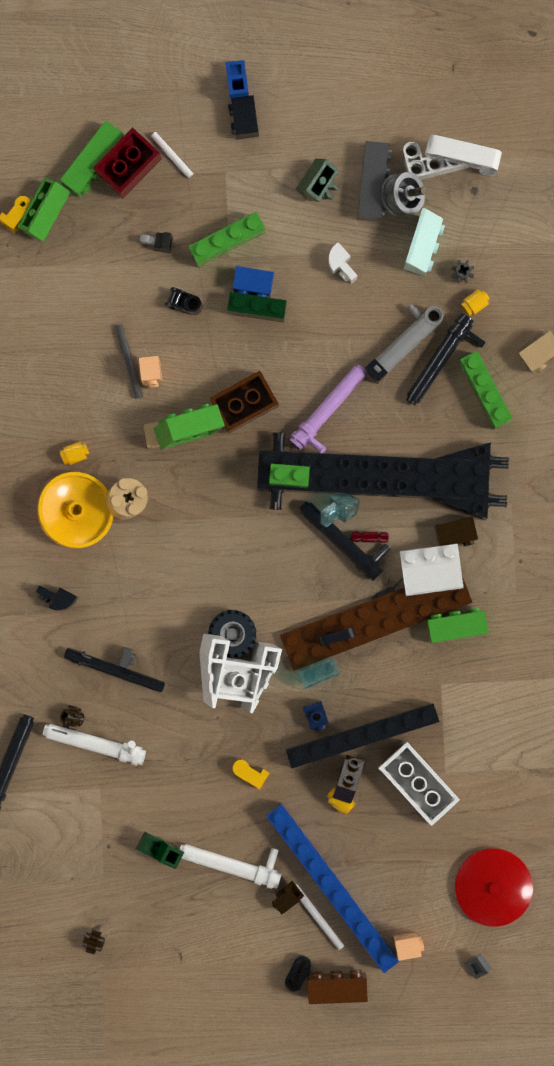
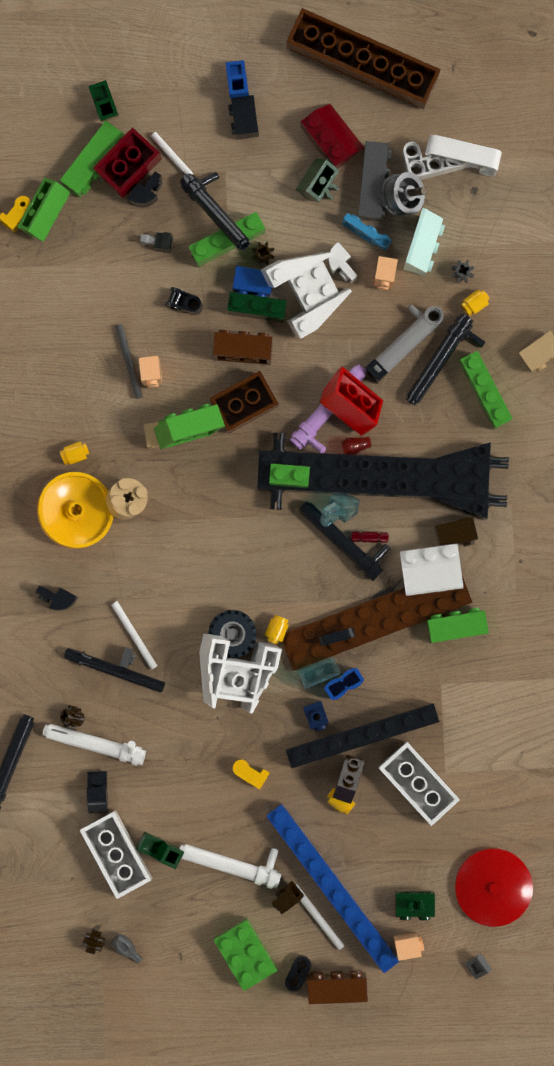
(97, 792): none -> black brick
(103, 101): none -> dark green brick
(116, 854): none -> white brick
(125, 947): none -> dark grey piece
(134, 635): none -> white bar
(144, 195): none -> black brick
(198, 192): none -> black cylinder
(242, 347): none -> reddish brown brick
(245, 954): none -> bright green brick
(265, 258): none -> dark brown gear
(276, 629): none -> yellow brick
(311, 287): none -> white wedge
(331, 135): none -> dark red slope
(349, 680): none -> blue brick
(352, 401): none -> red slope
(355, 445): none -> clear red cone
(362, 58): none -> reddish brown brick
(366, 232): none -> dark azure hinge
(385, 273): none -> light nougat brick
(414, 904): none -> dark green brick

